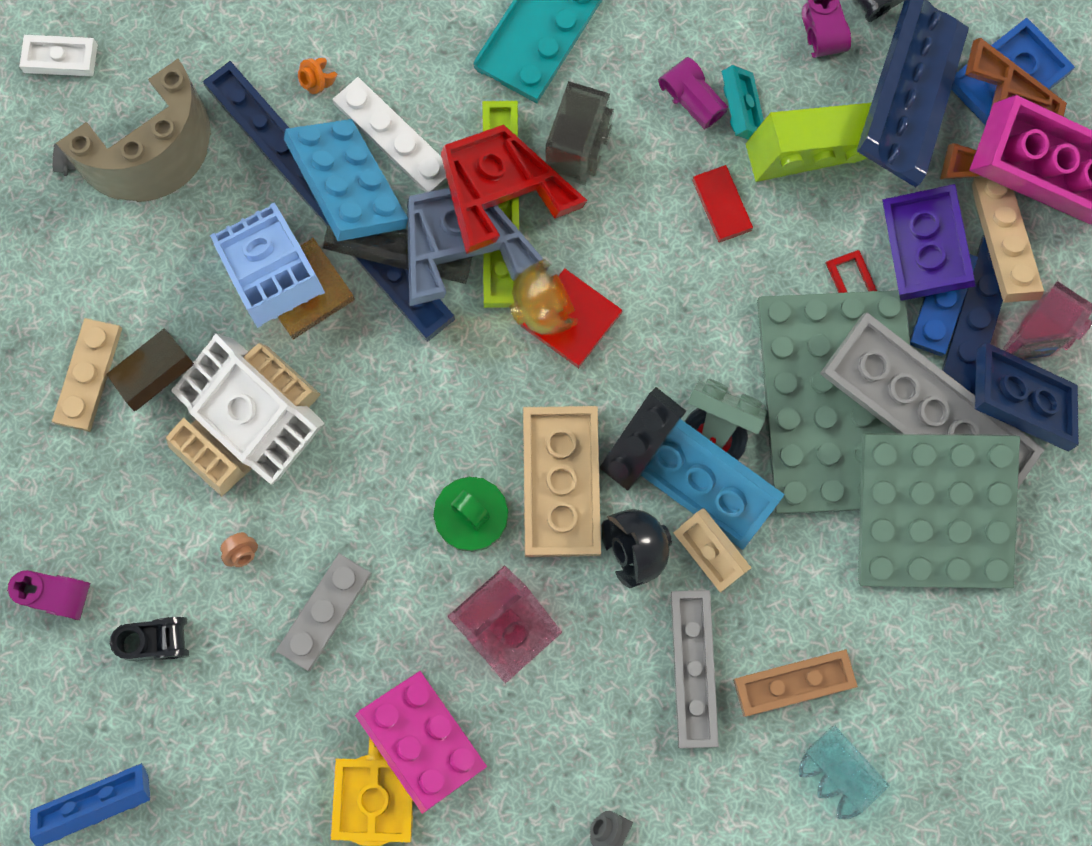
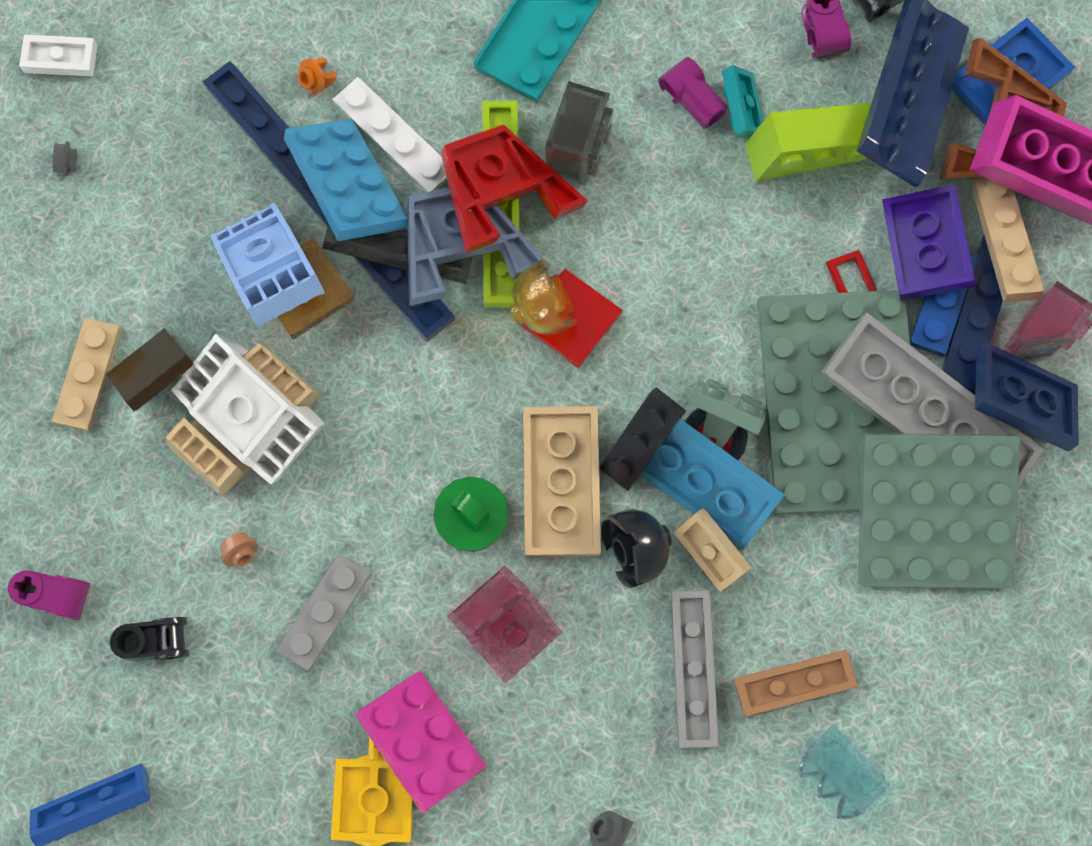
(154, 156): dark tan cylinder -> none
(722, 203): red tile -> none

